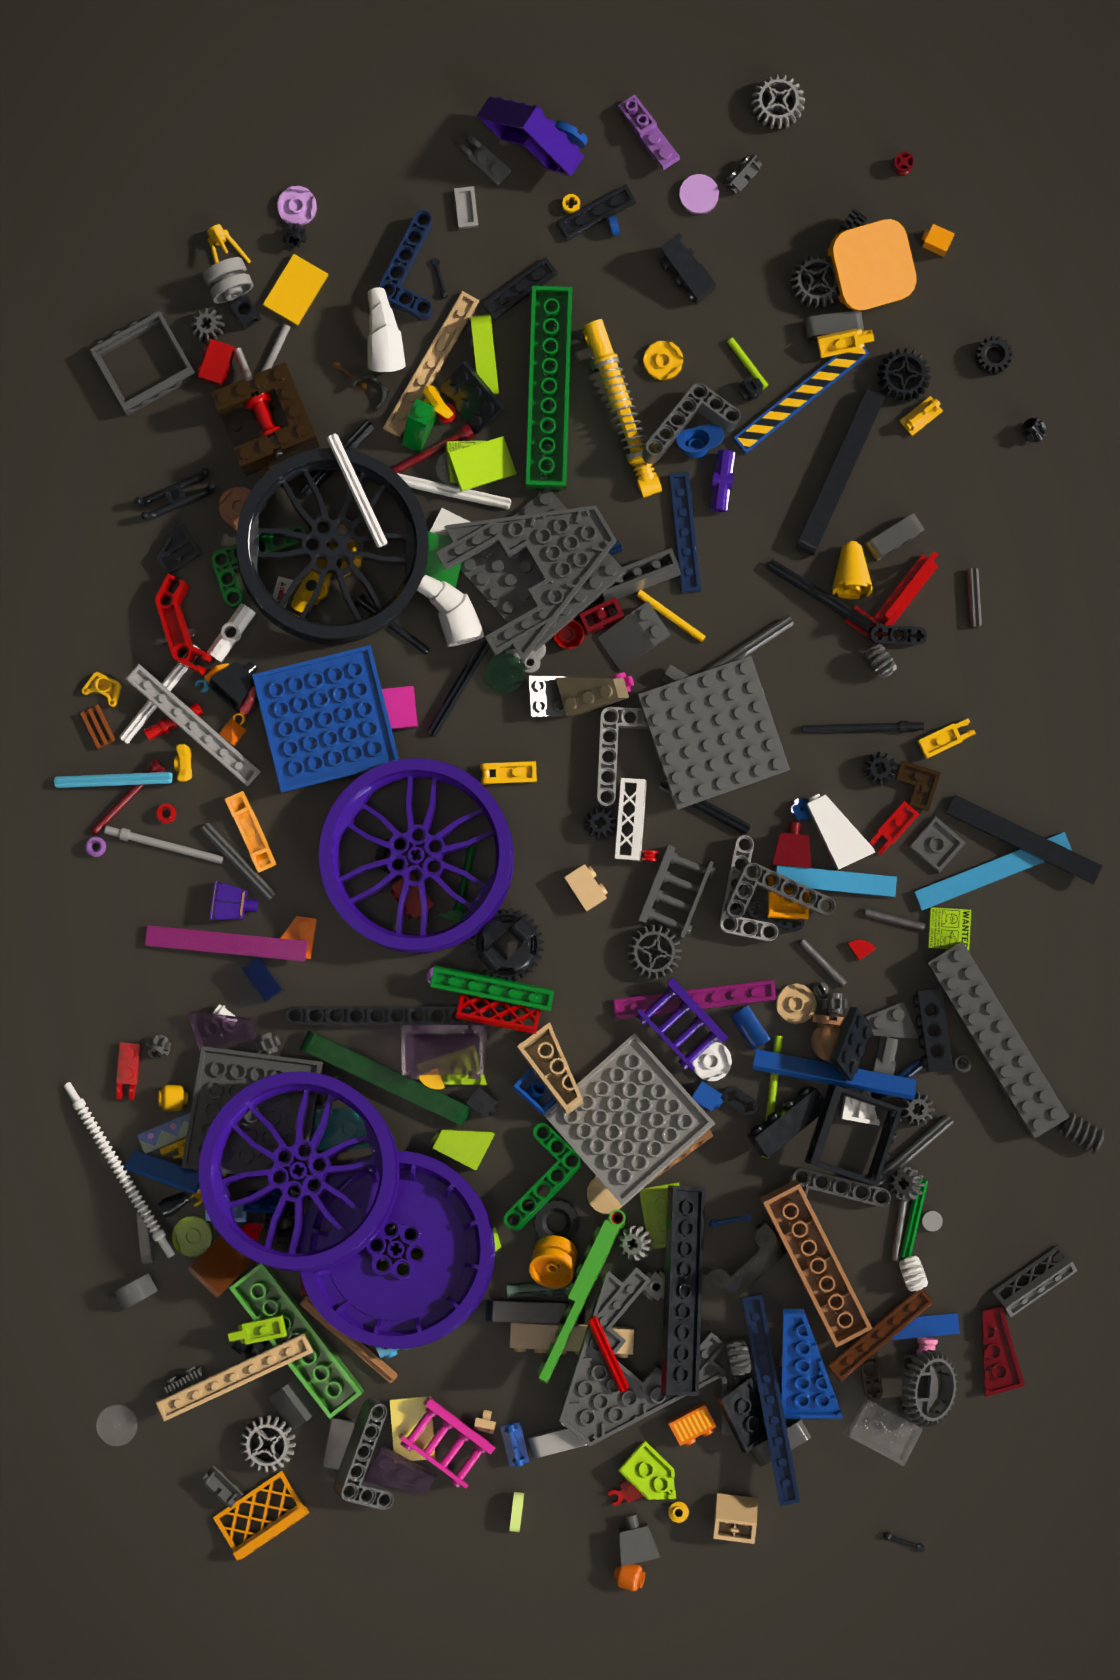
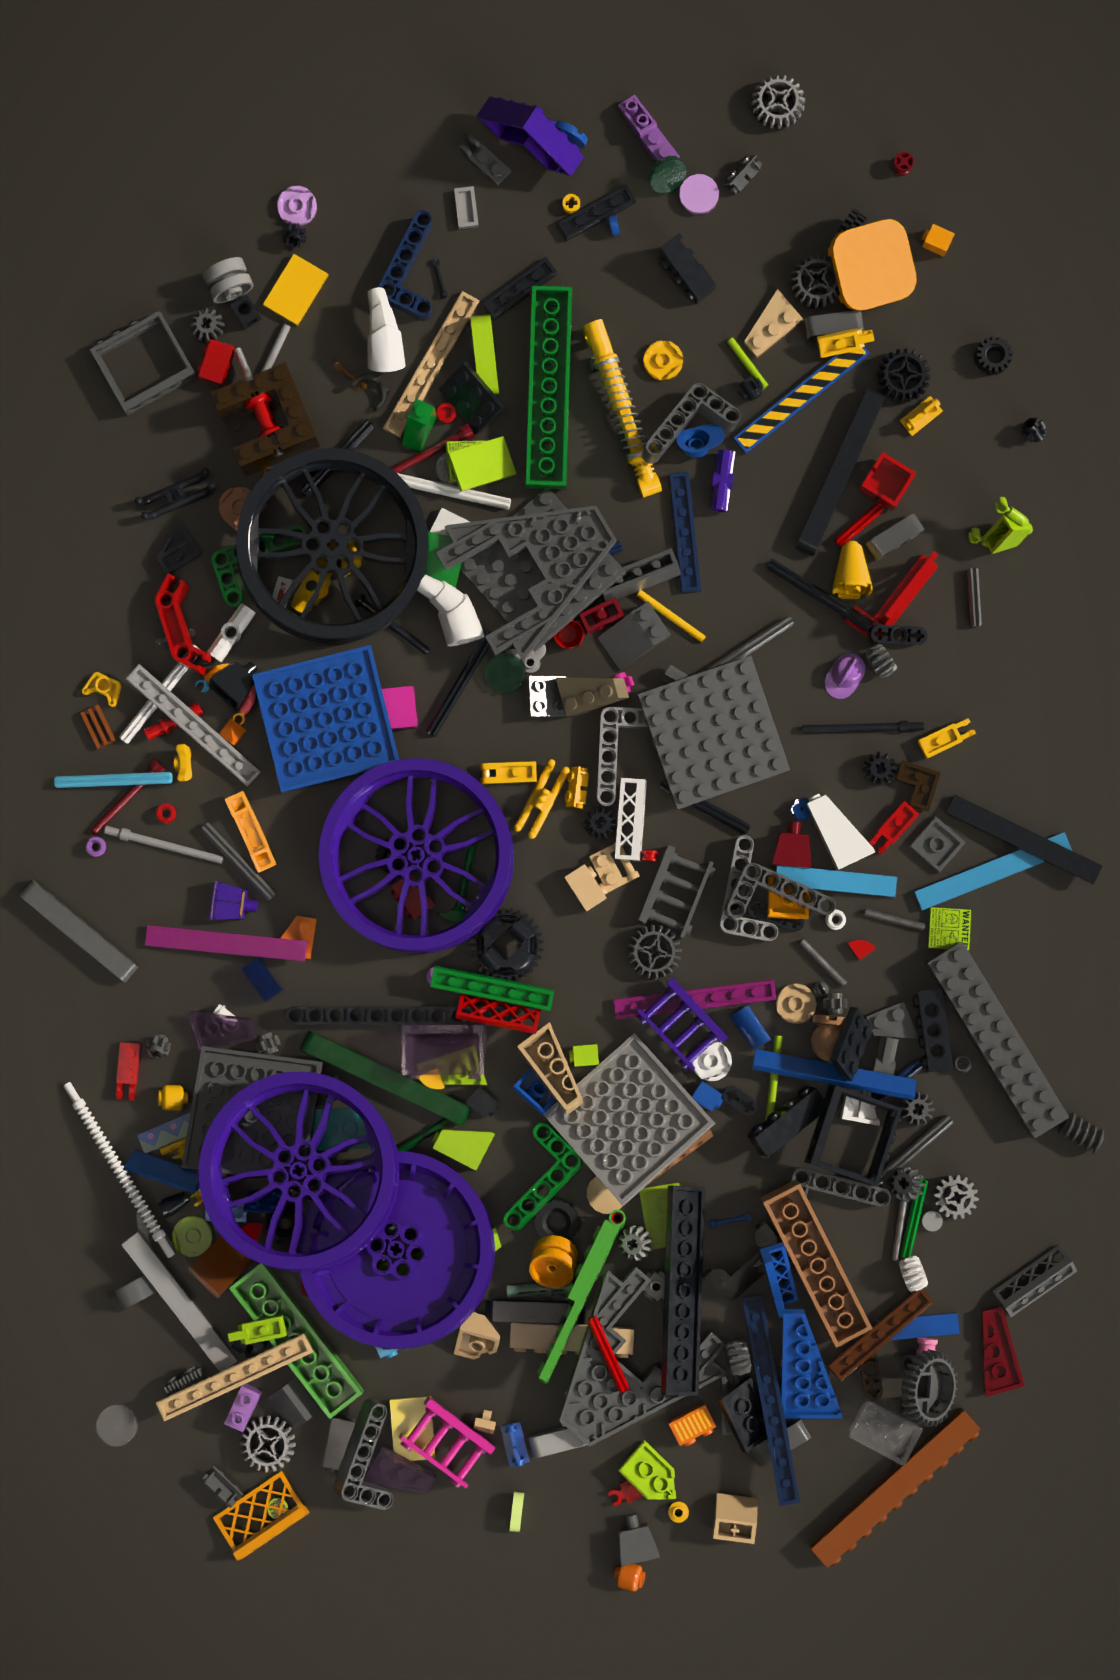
(78, 930): none -> dark grey beam
(179, 1302): none -> light grey tile
(218, 237): yellow plant -> none
(243, 1407): none -> medium lavender brick
(276, 1502): none -> lime tile
(356, 1346): medium nougat axle -> none
(357, 490): white axle -> none
(423, 1135): none -> dark green bar
(433, 398): yellow piece -> none
(476, 1337): none -> tan slope
(541, 799): none -> yellow piece
(574, 796): none -> yellow hinge
(584, 1055): none -> lime brick
(608, 870): none -> tan plate
(667, 174): none -> clear green tile
(772, 325): none -> tan wing
(775, 1276): none -> blue fence
(842, 920): none -> white plate
(844, 676): none -> medium lavender piece
(859, 524): none -> red axle
(887, 481): none -> red piece
(894, 1487): none -> dark orange brick
(919, 1547): black hinge -> none
(968, 1193): none -> light grey gear
(1006, 532): none -> lime torso

